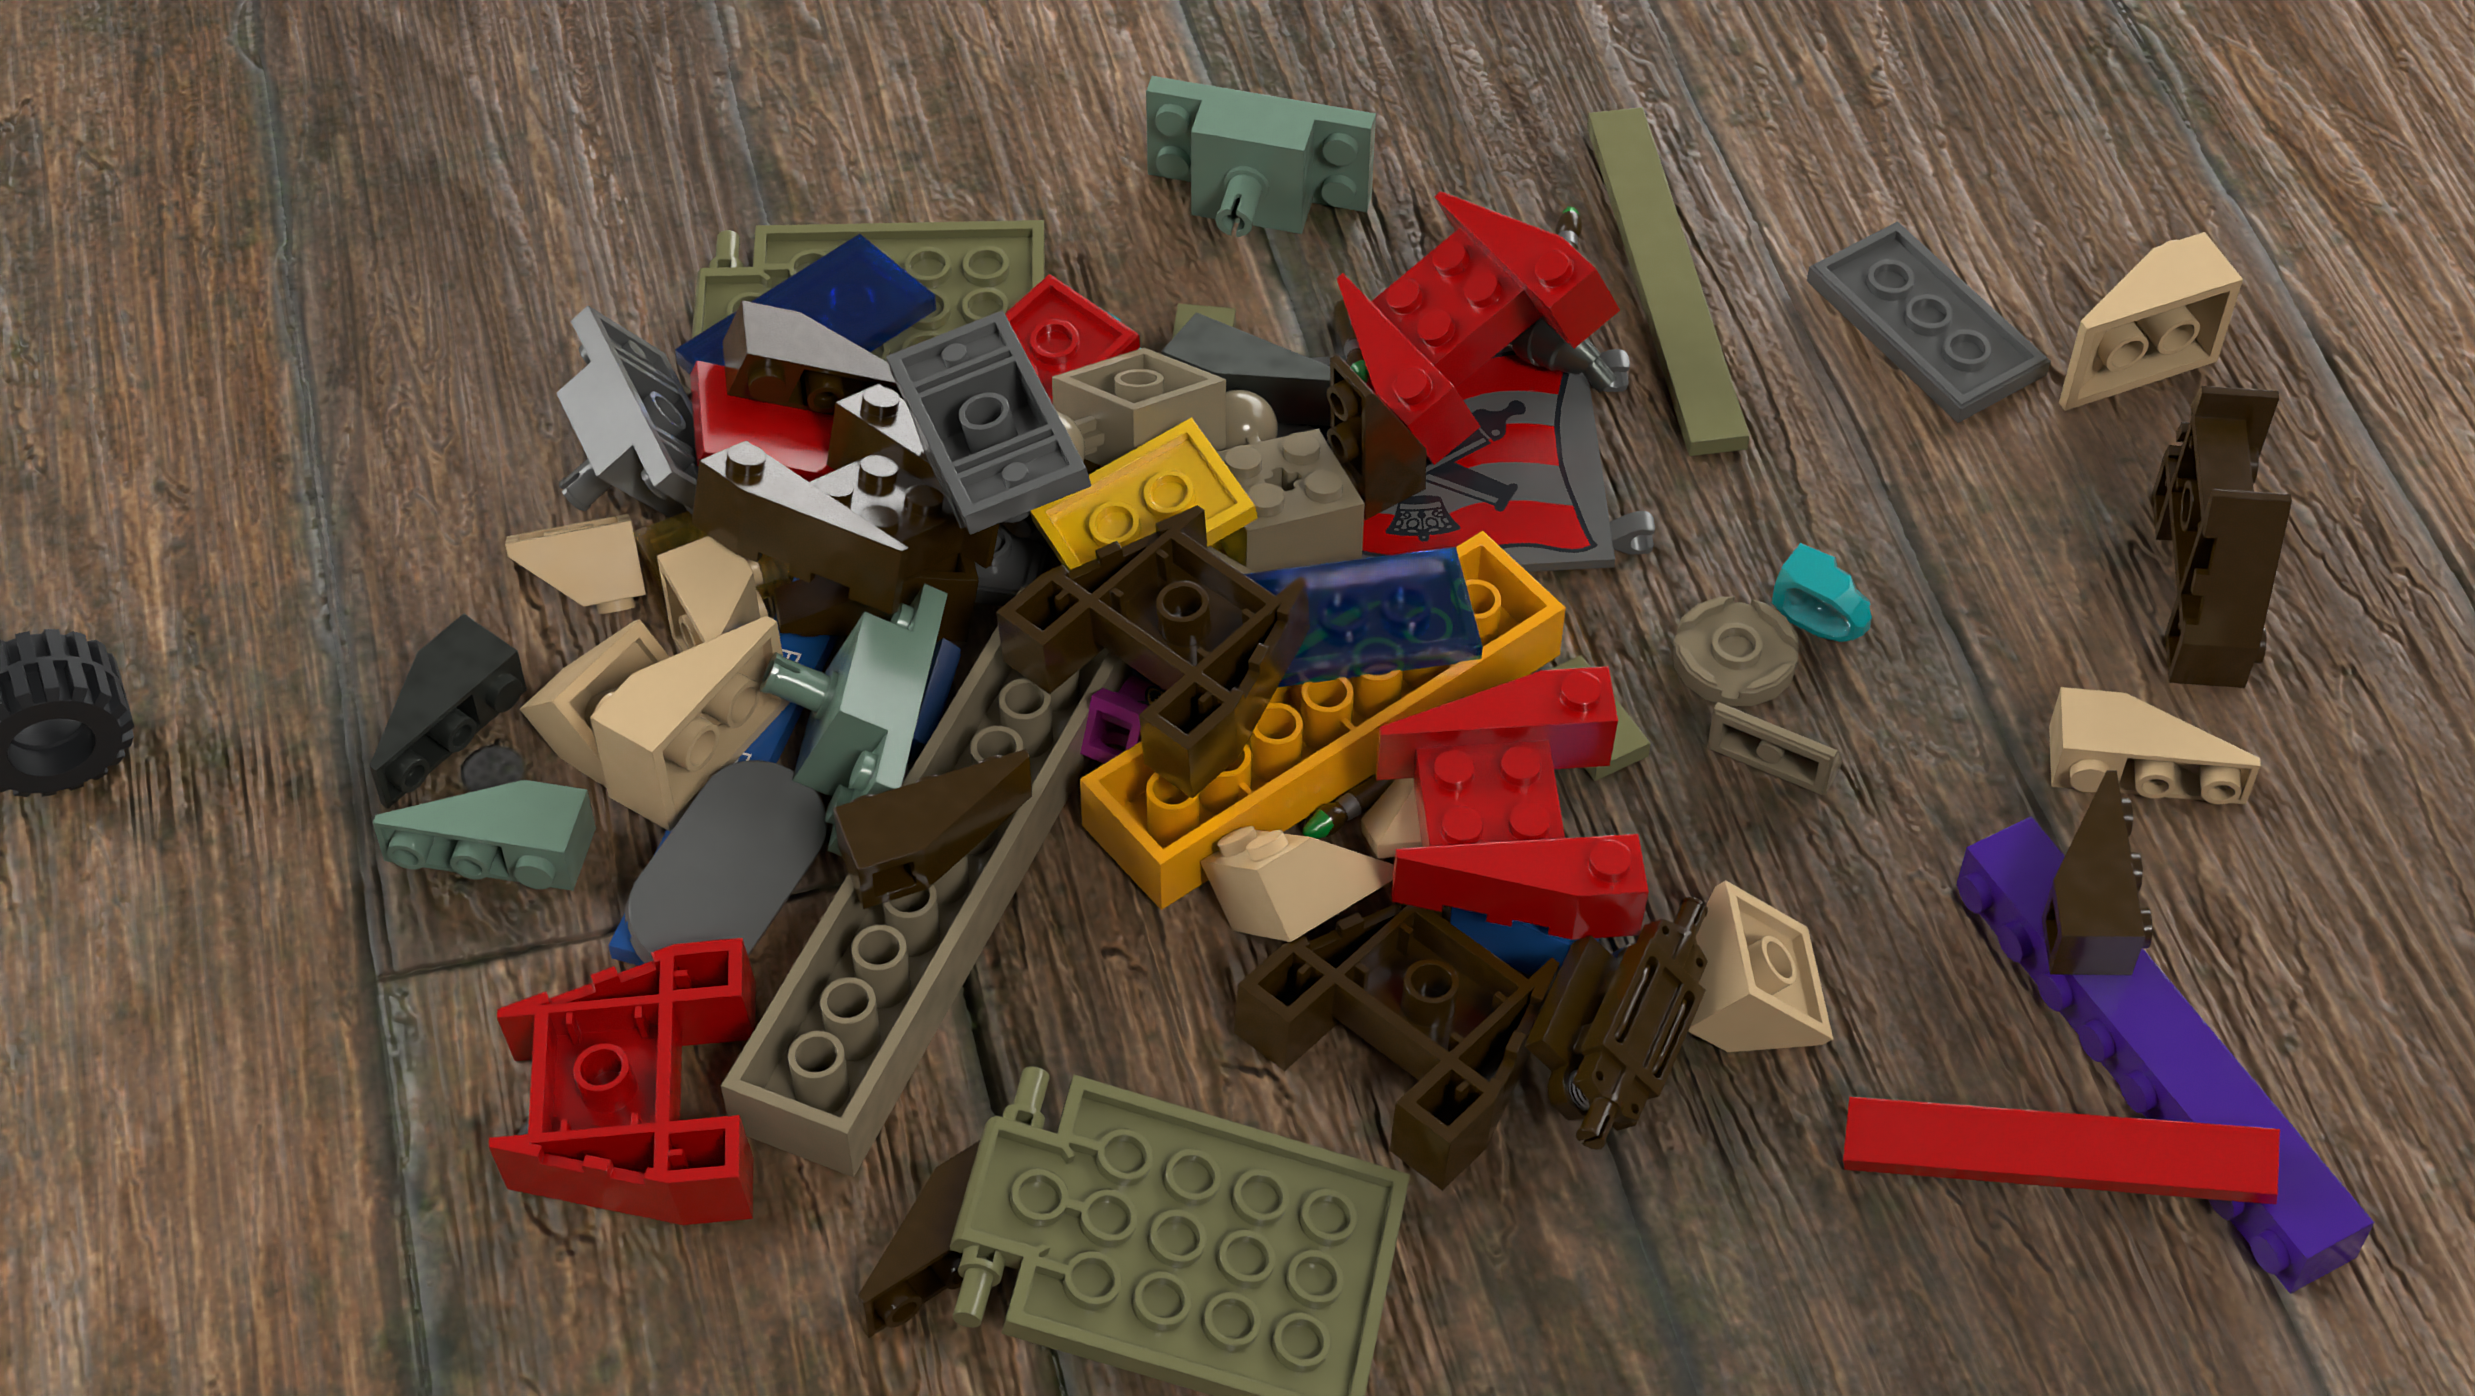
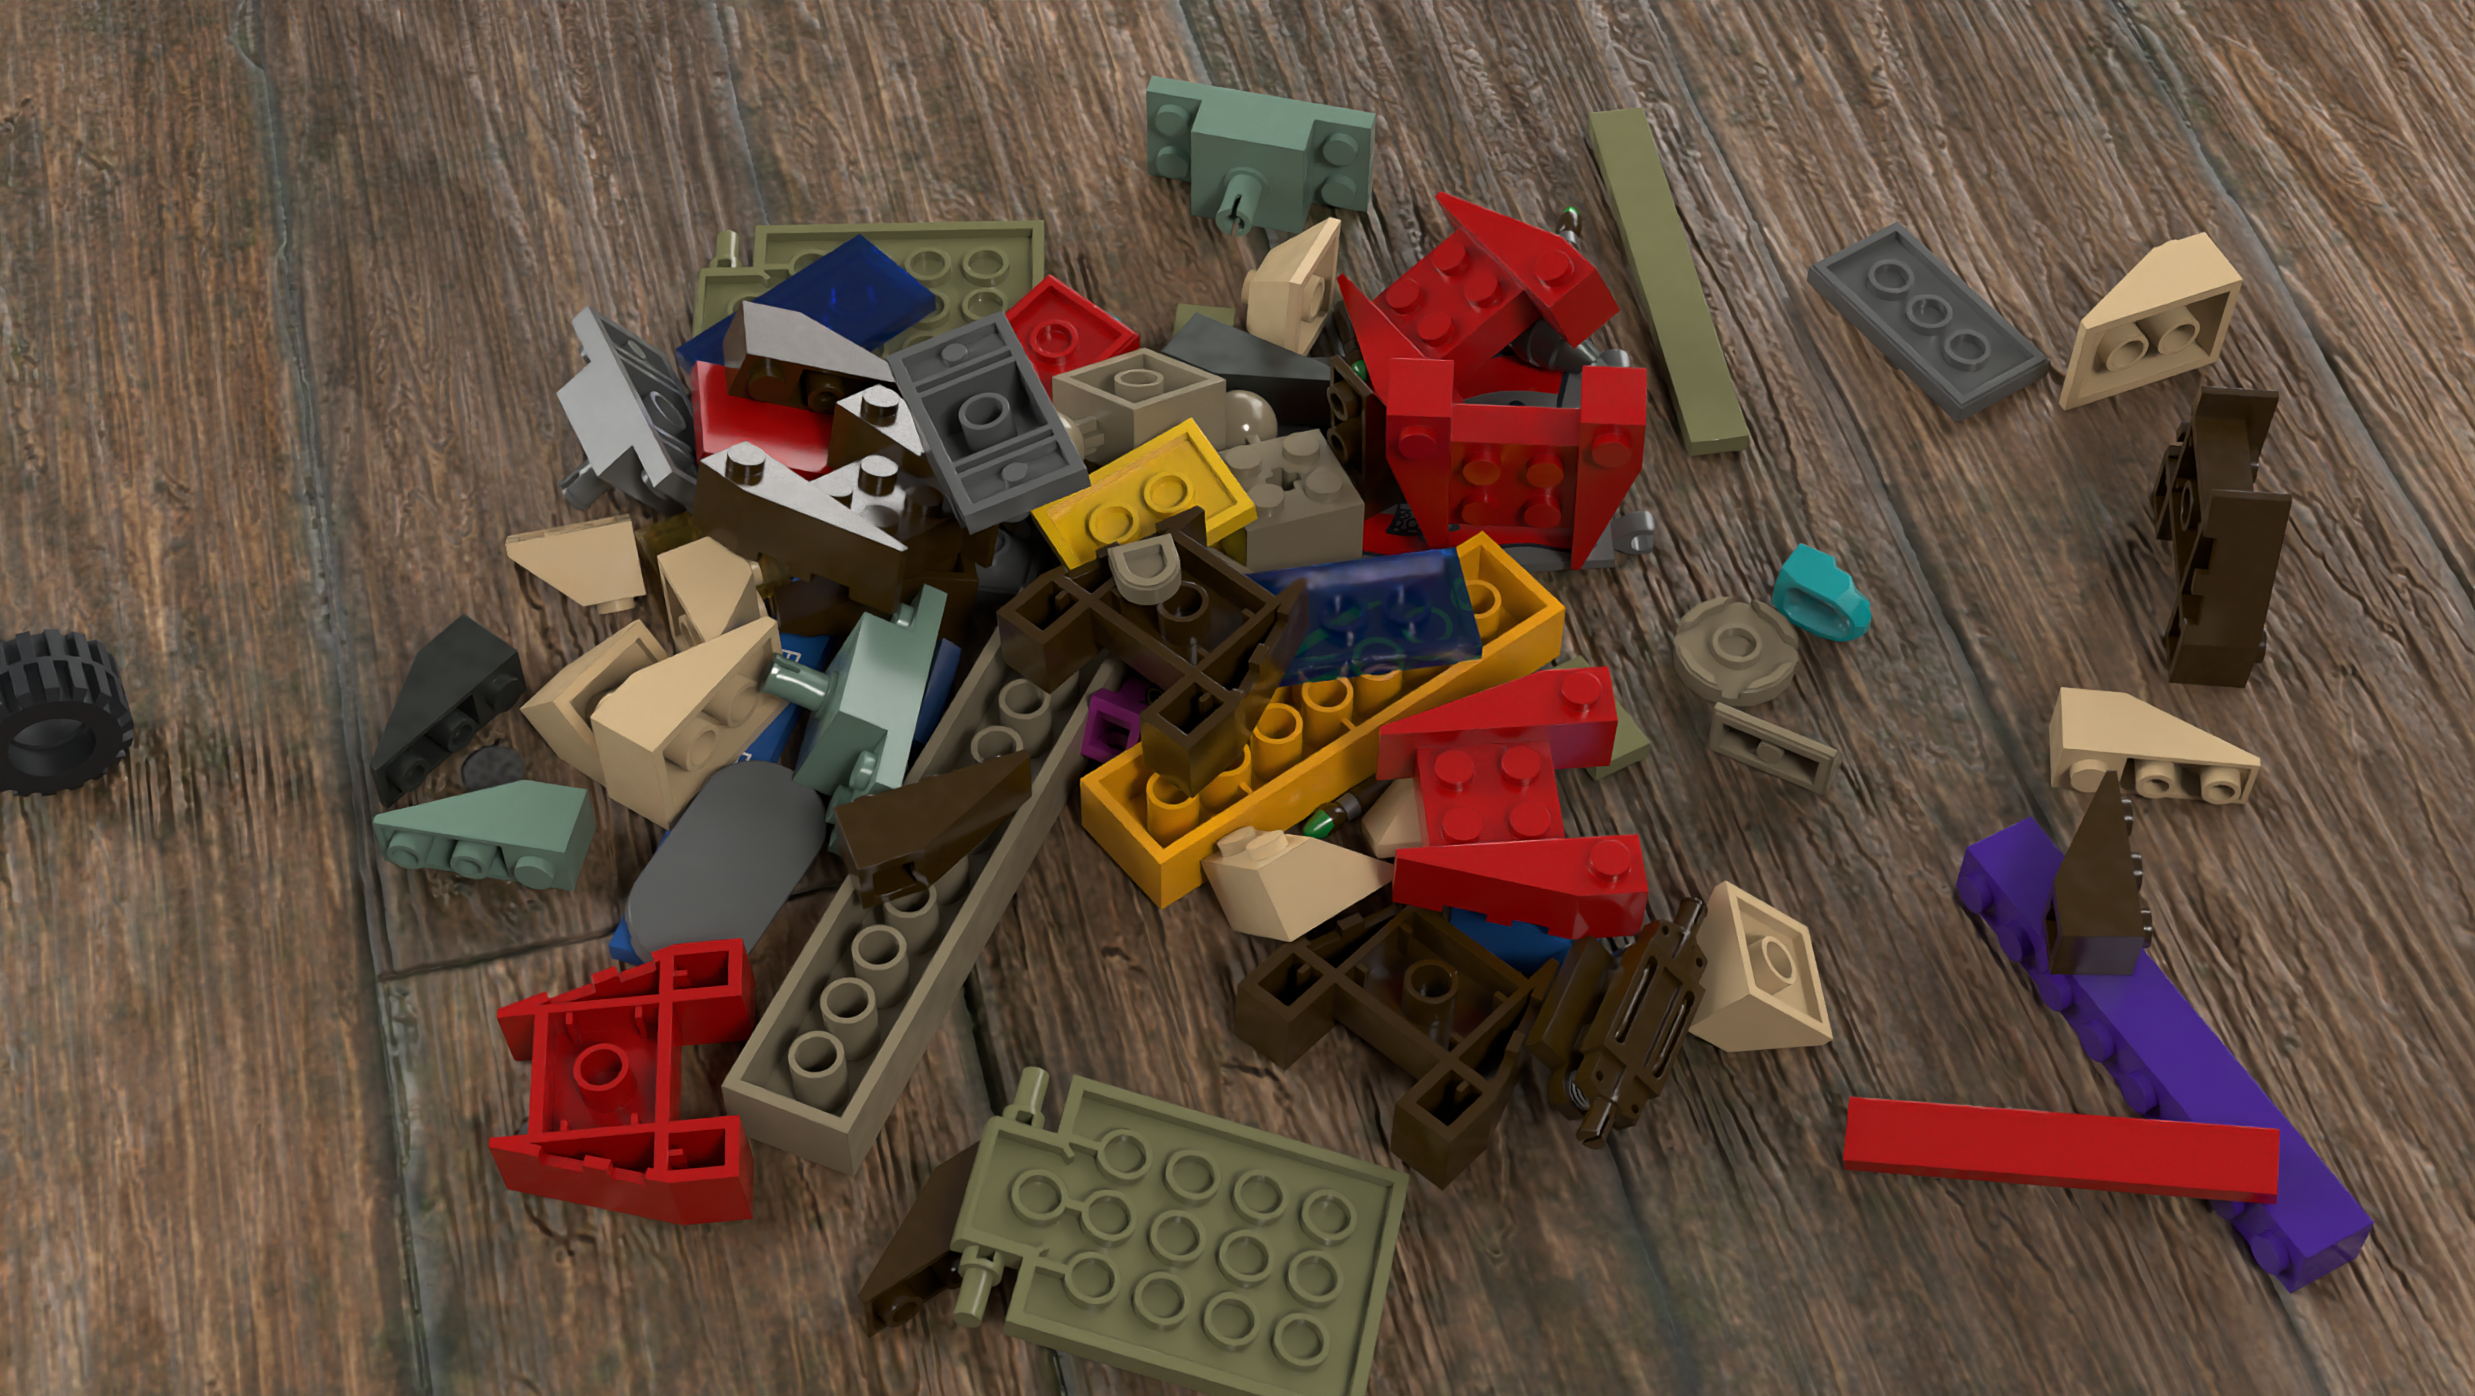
(1146, 570): none -> dark tan tile
(1294, 288): none -> tan slope
(1514, 460): none -> red wedge

